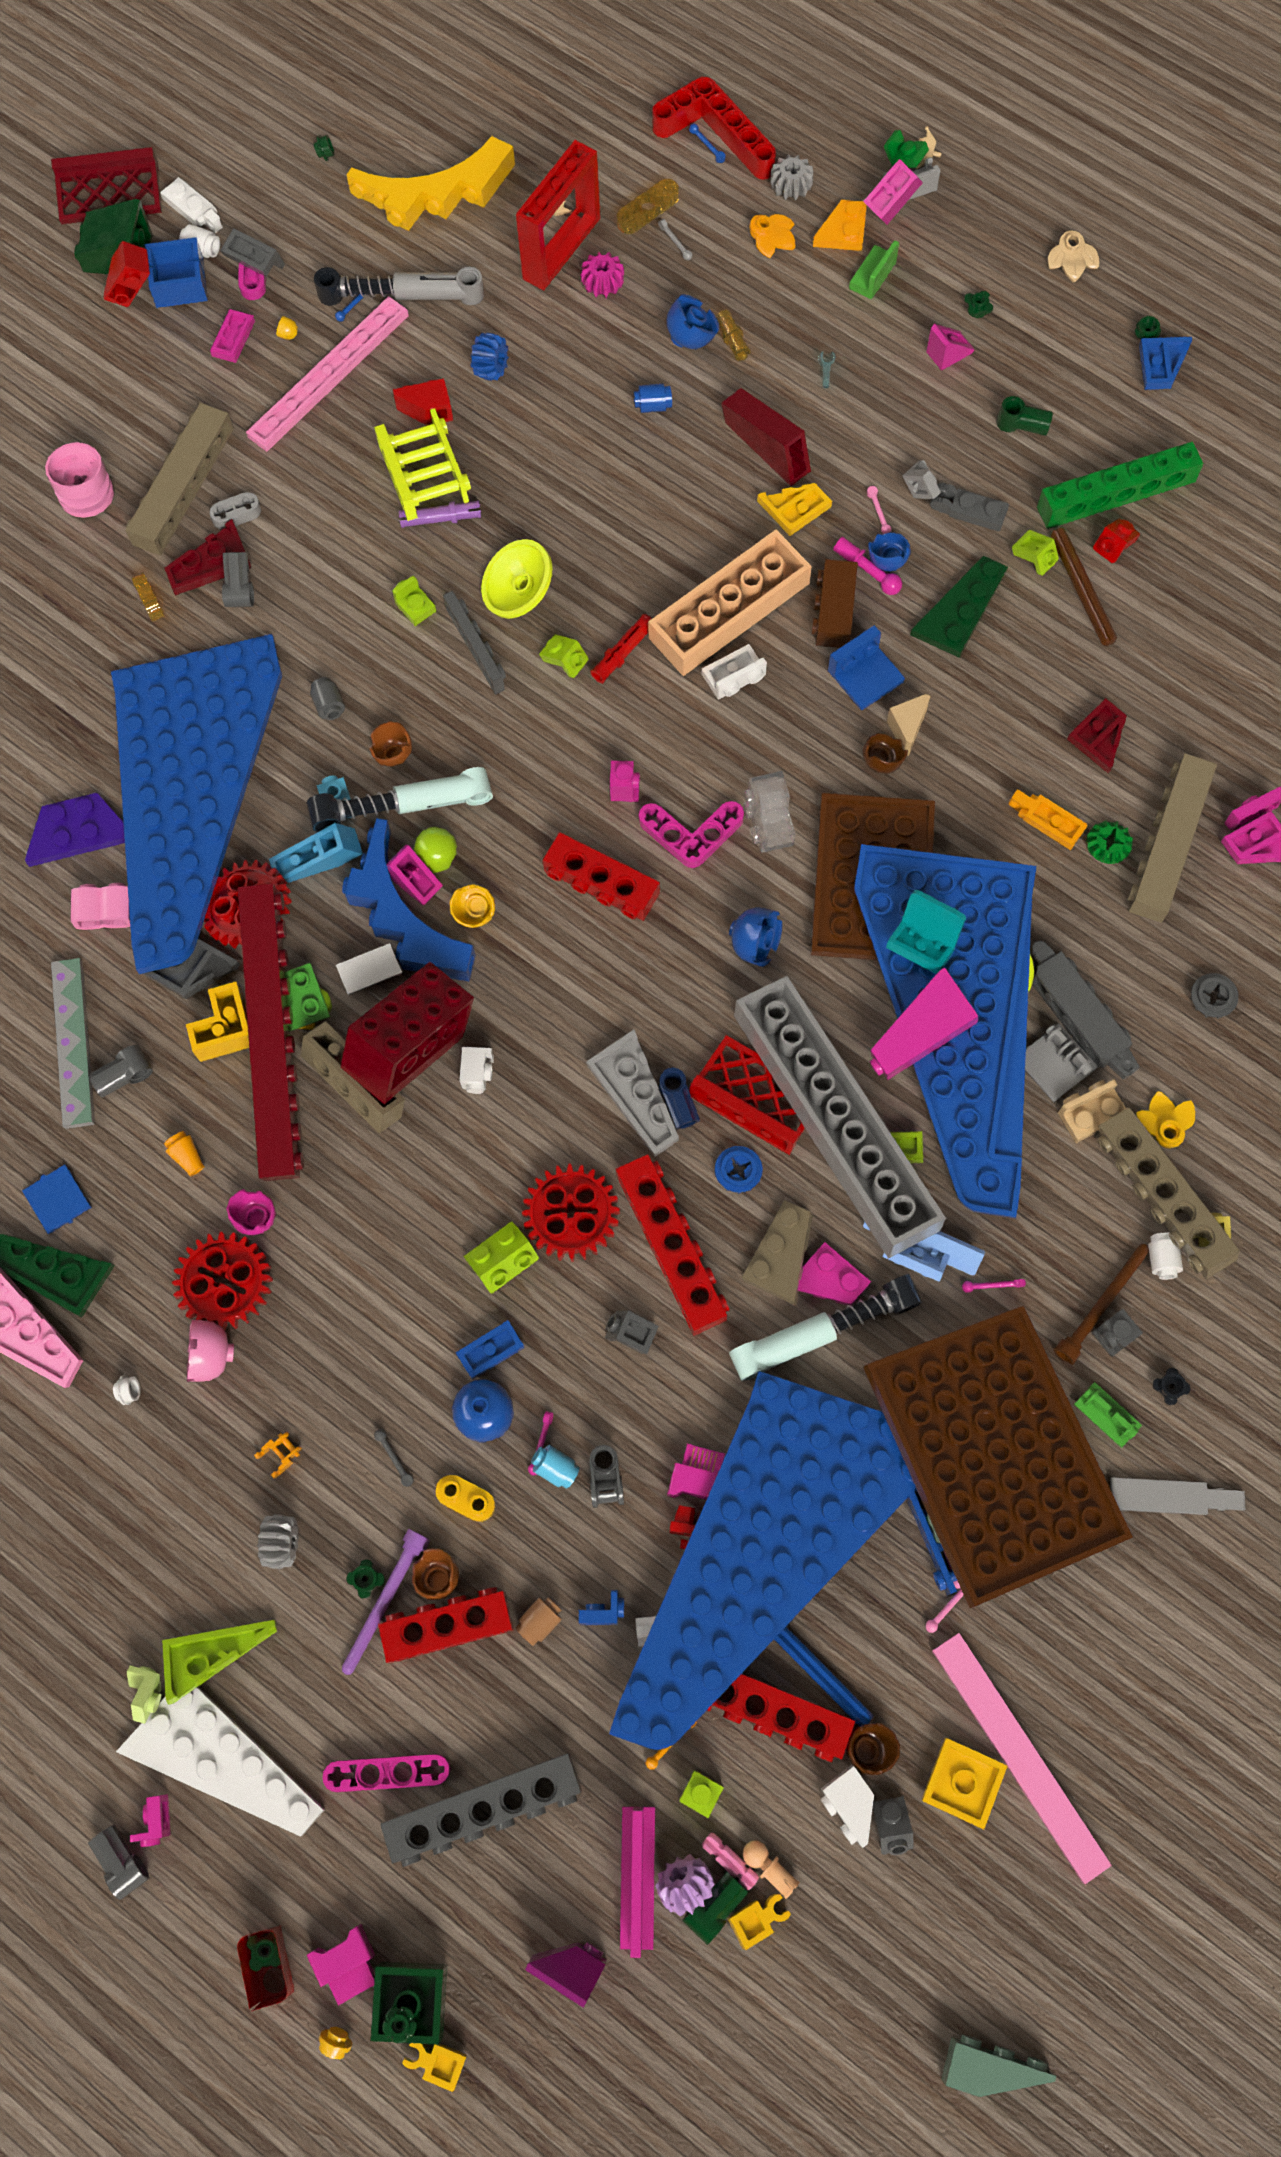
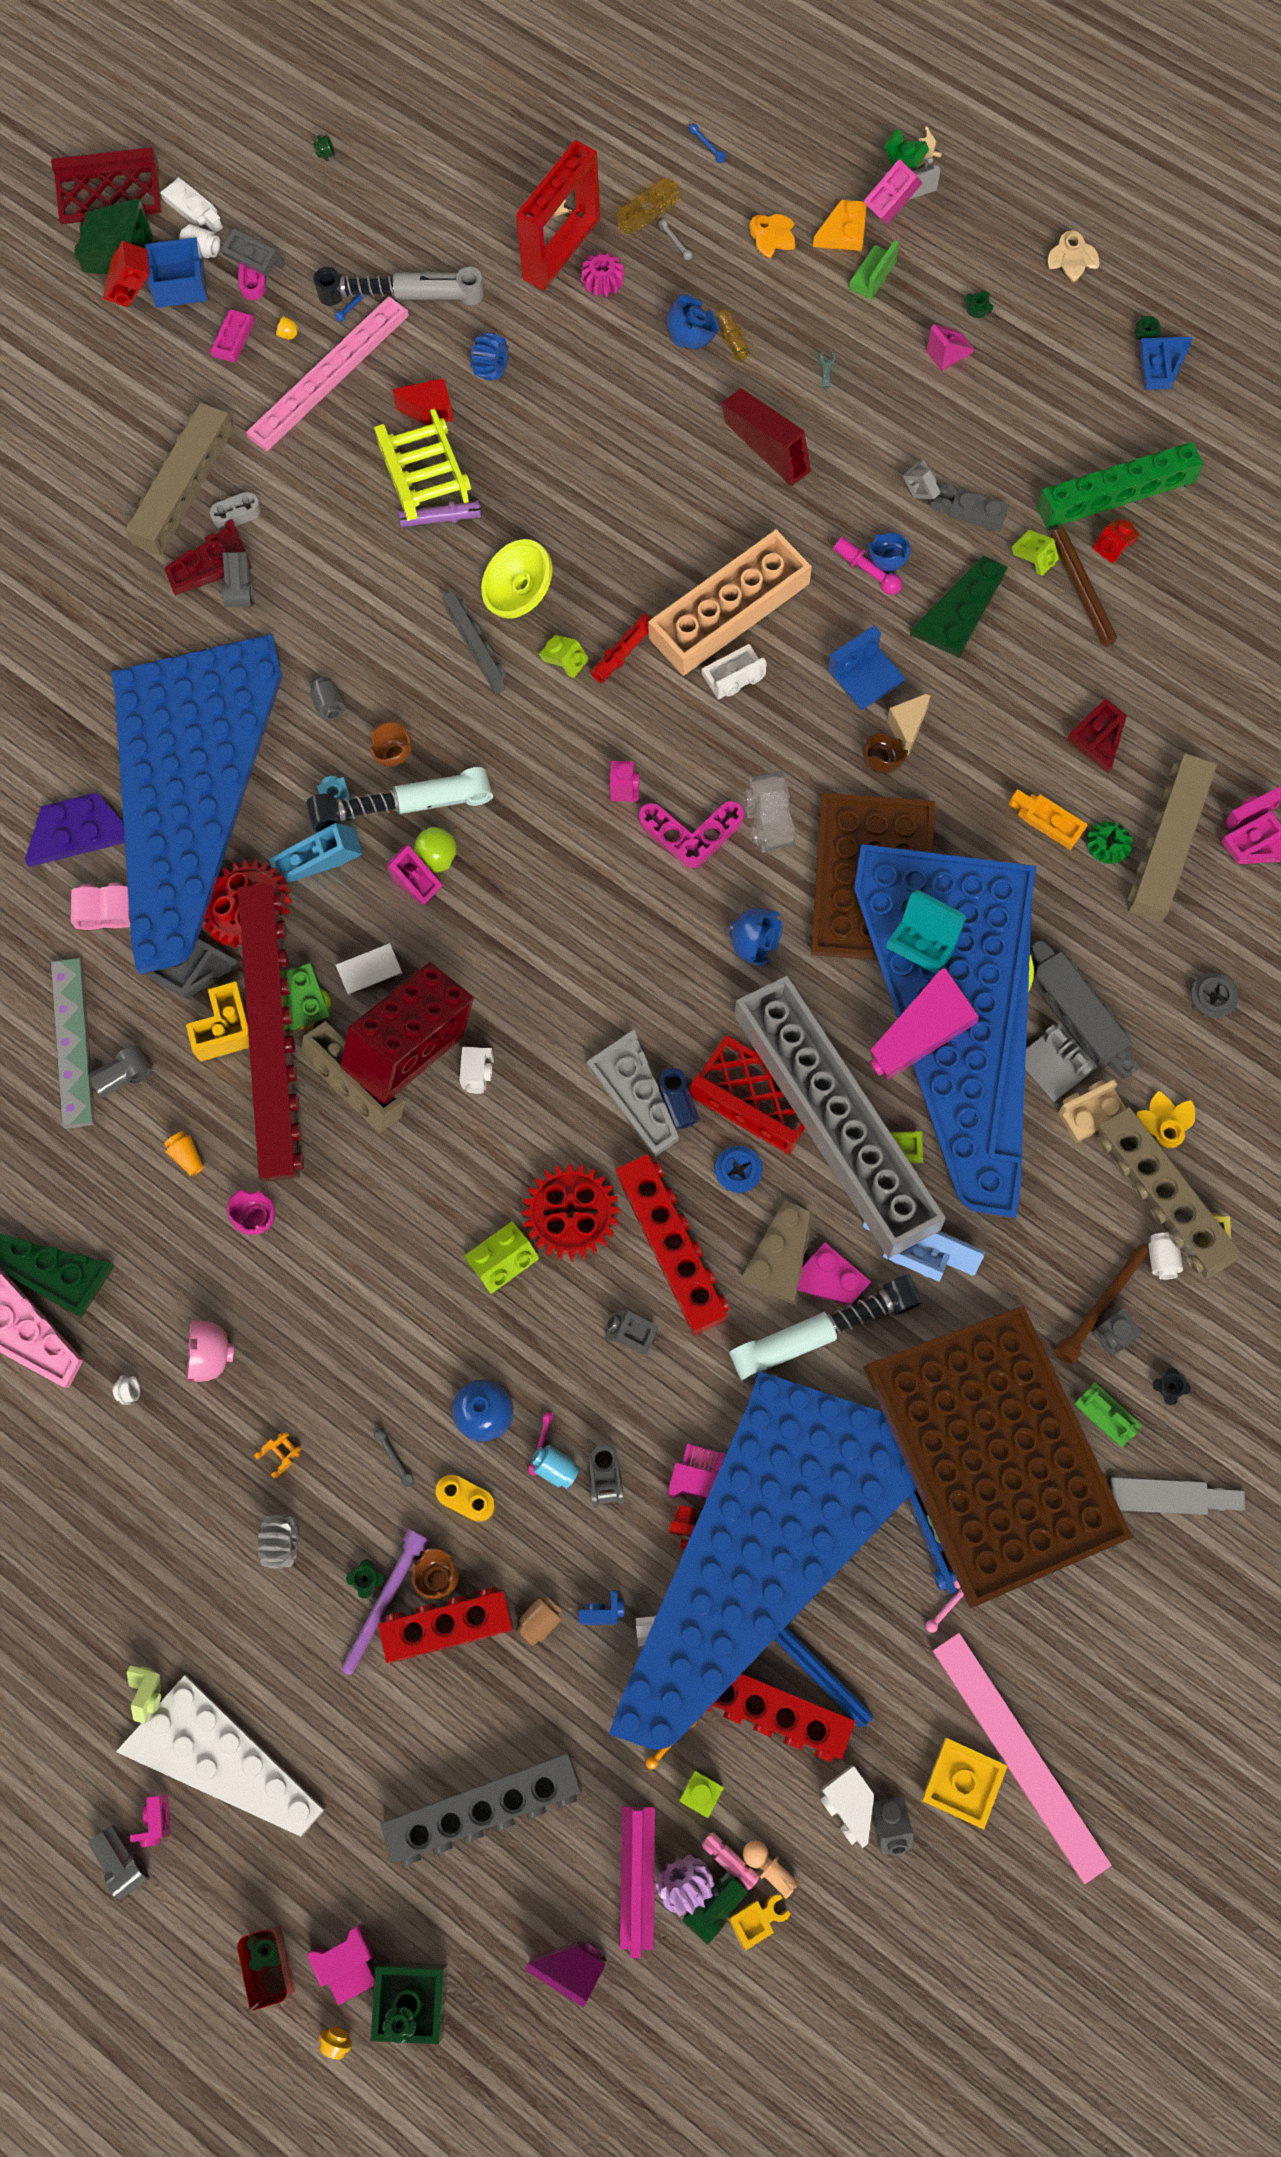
(56, 1199): blue piece -> none
(79, 479): bright pink wheel -> none
(147, 597): clear yellow beam -> none
(200, 1656): lime wing -> none
(236, 1257): red gear -> none
(387, 1777): dark pink beam -> none
(393, 920): blue arch -> none
(413, 601): lime bracket -> none
(440, 192): yellow arch -> none
(441, 2064): yellow plate -> none
(472, 906): yellow hair -> none
(490, 1350): blue plate -> none
(594, 863): red brick -> none
(653, 398): blue brick -> none
(708, 101): red beam -> none
(791, 177): light grey gear -> none
(795, 506): yellow wing -> none
(835, 603): reddish brown brick -> none
(872, 493): bright pink hinge -> none
(873, 1749): reddish brown hair -> none
(968, 1286): dark pink hinge -> none
(988, 2071): sand green slope -> none
(1017, 415): dark green piece -> none

